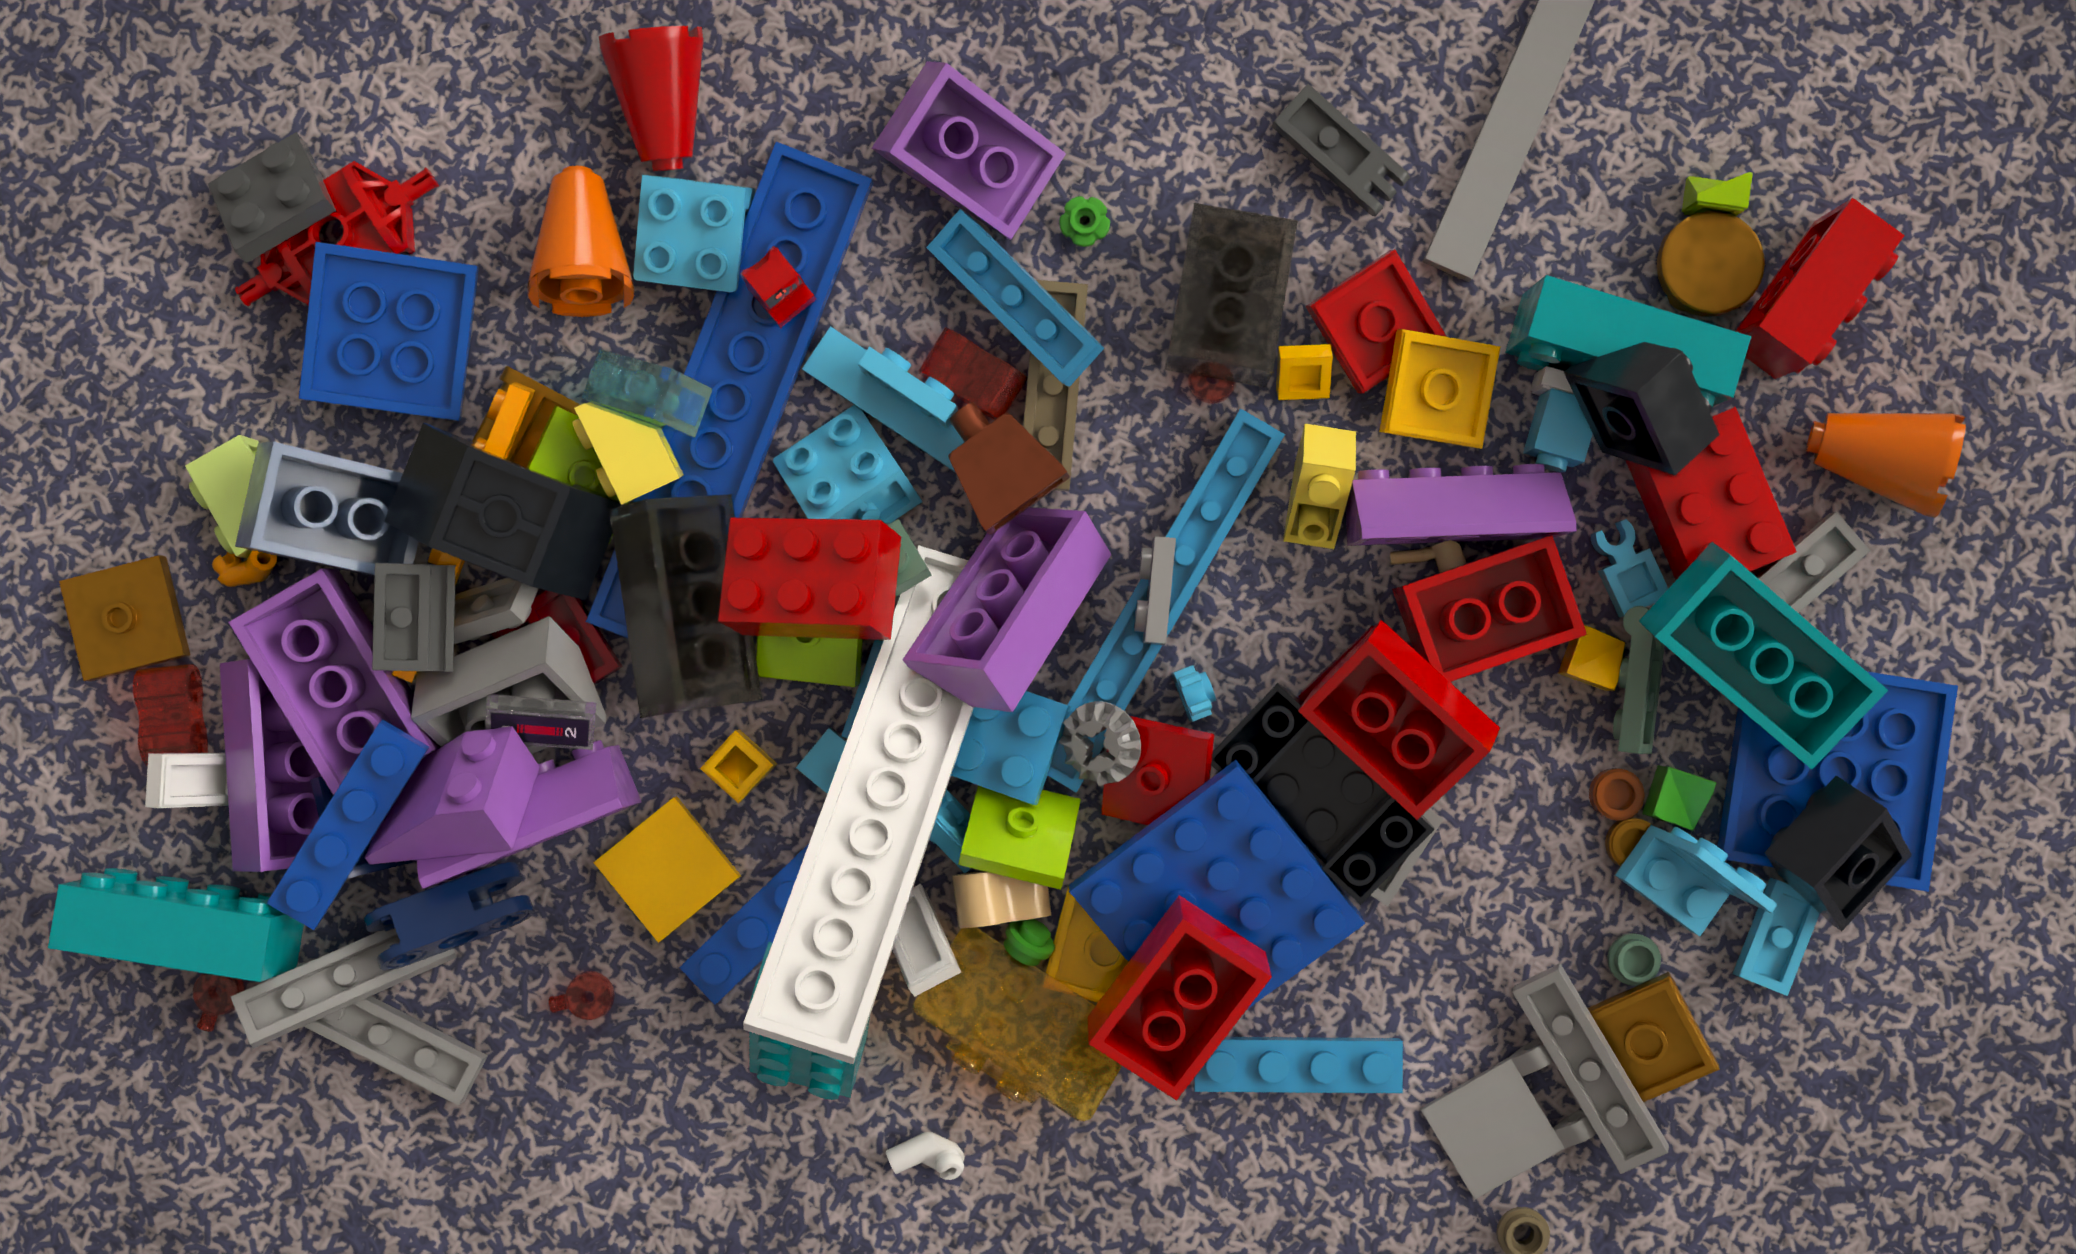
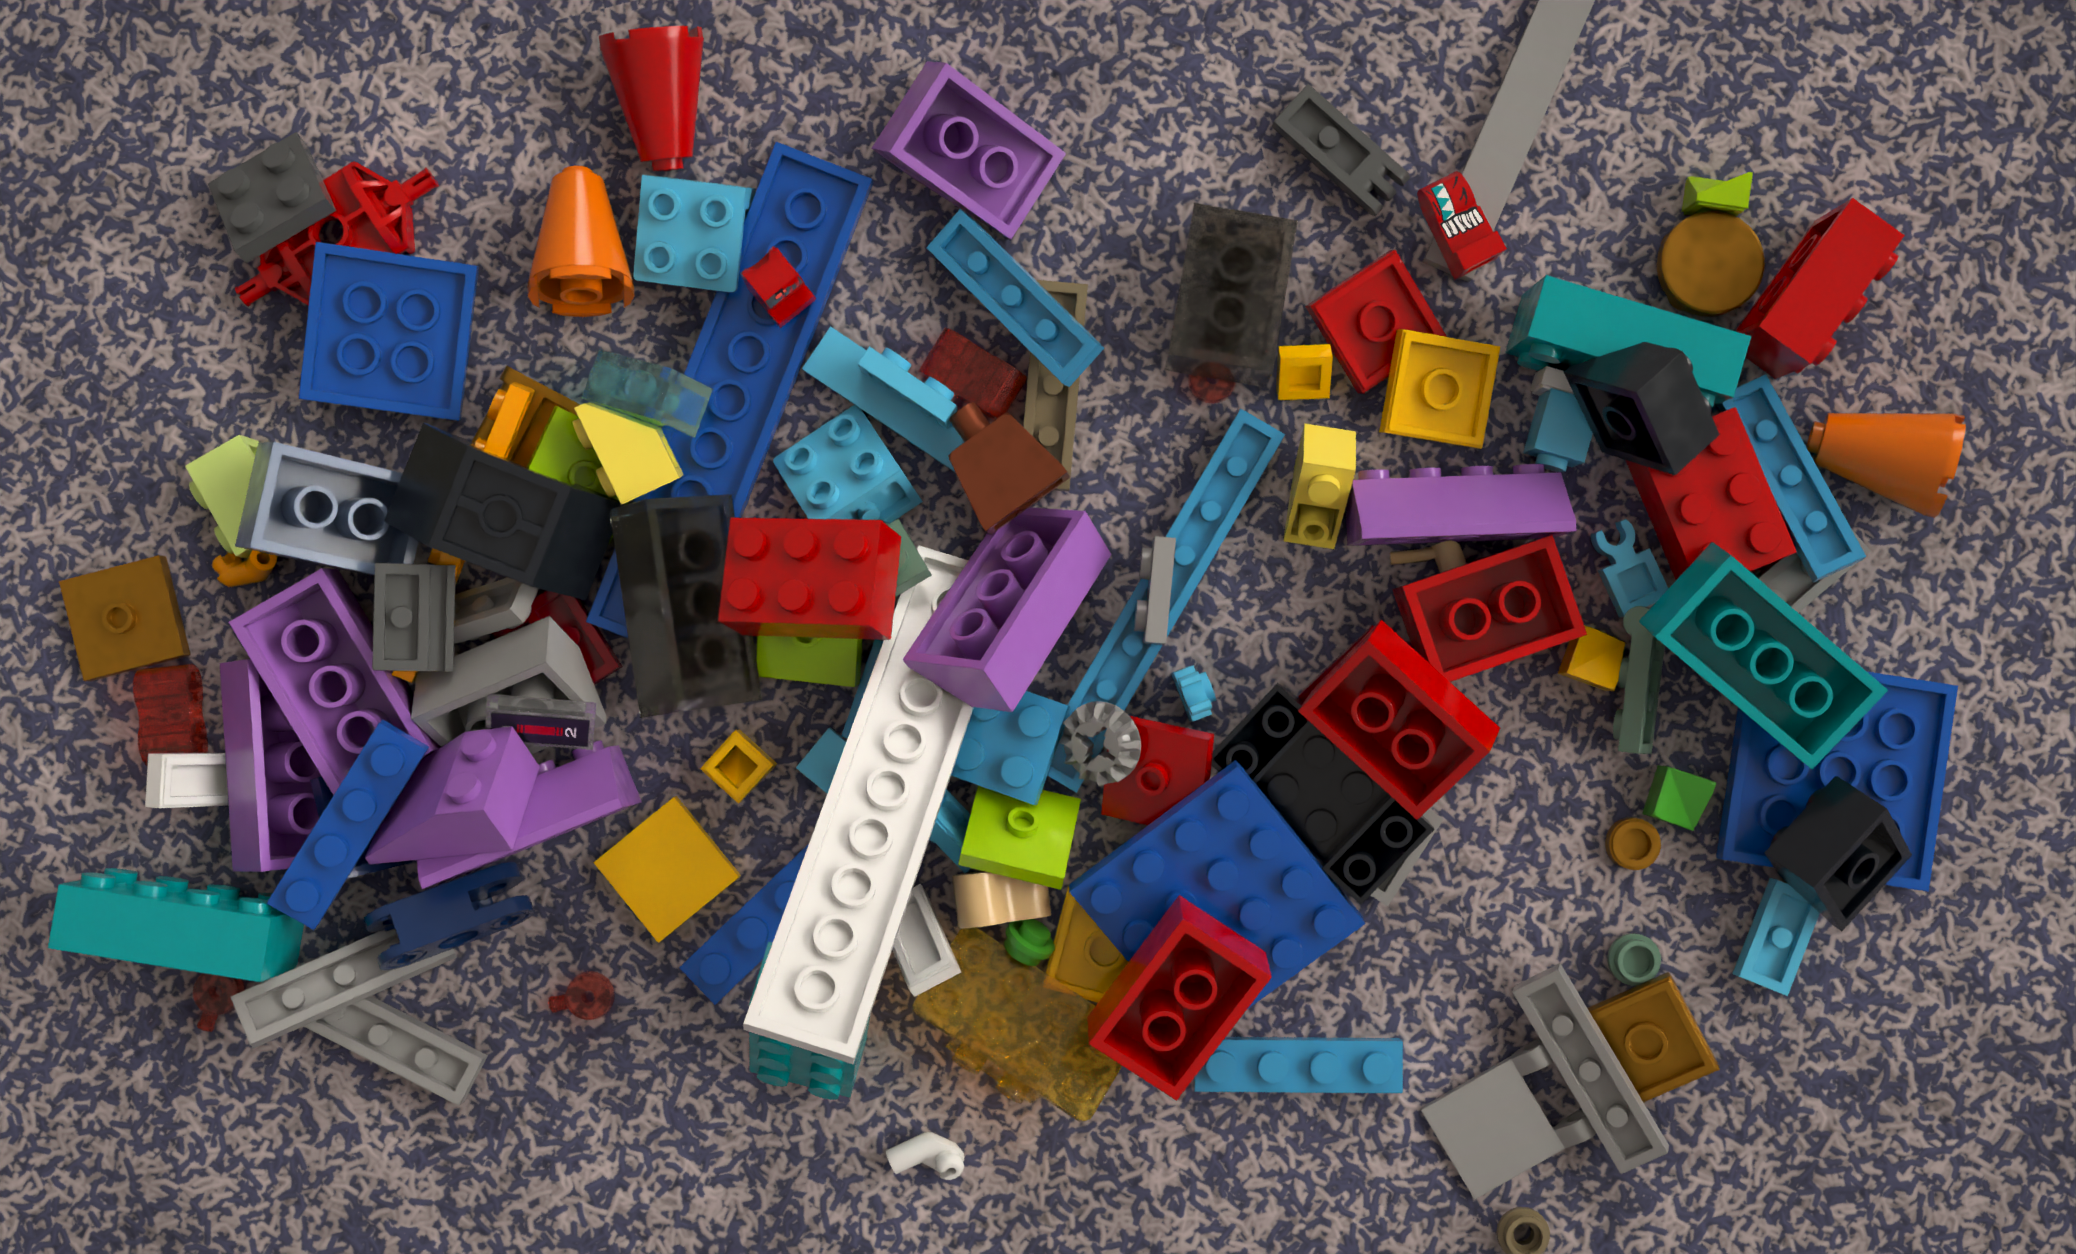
(1084, 234): bright green plate -> none
(1459, 225): none -> red leg
(1616, 794): dark orange tile -> none
(1688, 877): medium azure bracket -> none
(1803, 498): none -> dark azure plate

